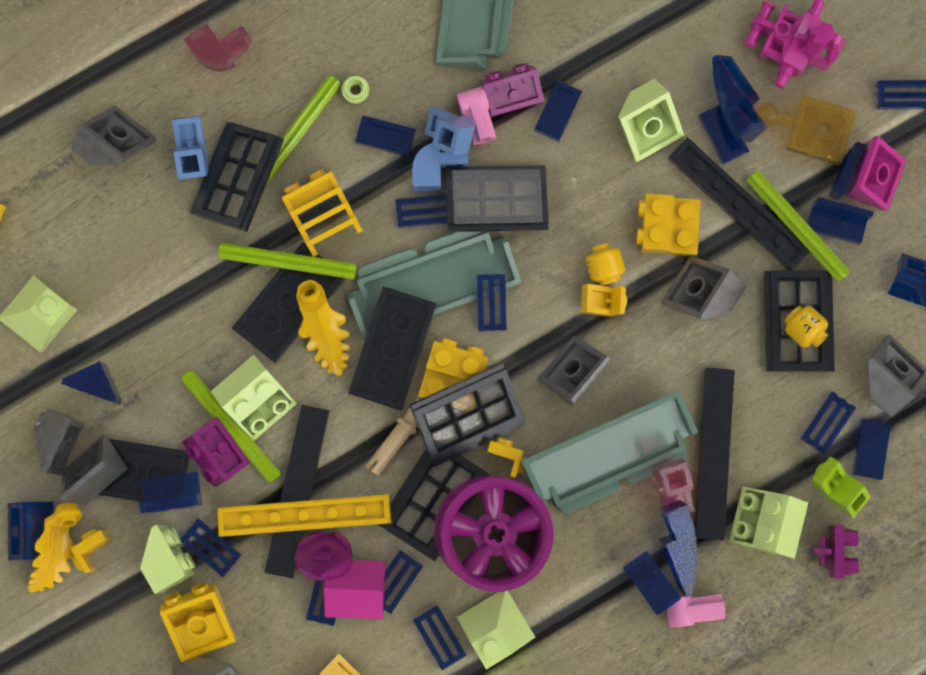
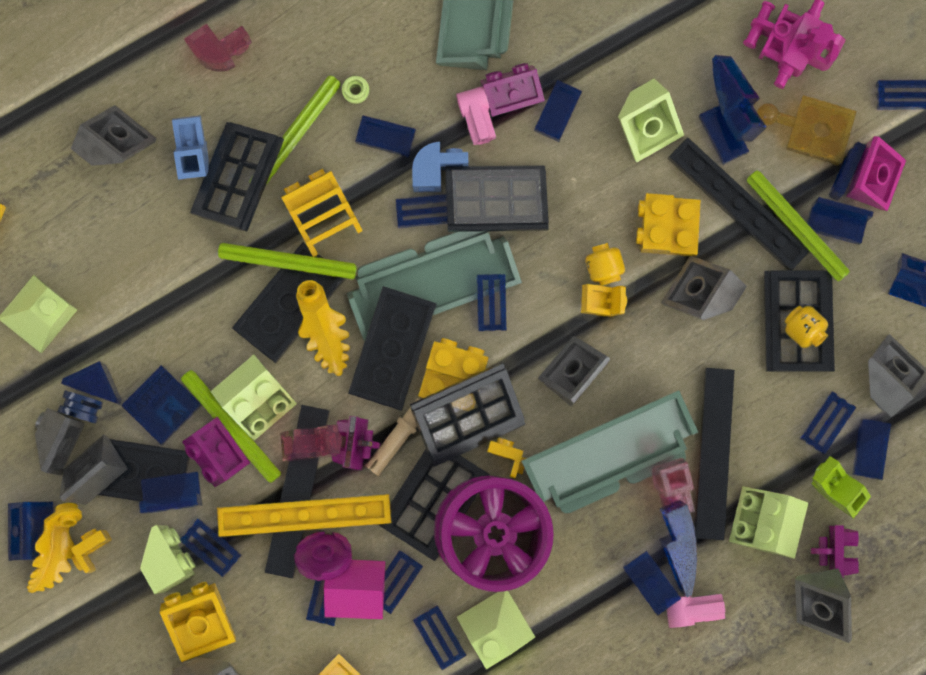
(85, 411): none -> dark blue wheel
(161, 405): none -> clear blue tile
(310, 443): none -> clear pink brick
(358, 442): none -> magenta hips
(450, 132): medium blue brick -> none
(824, 603): none -> flat silver slope

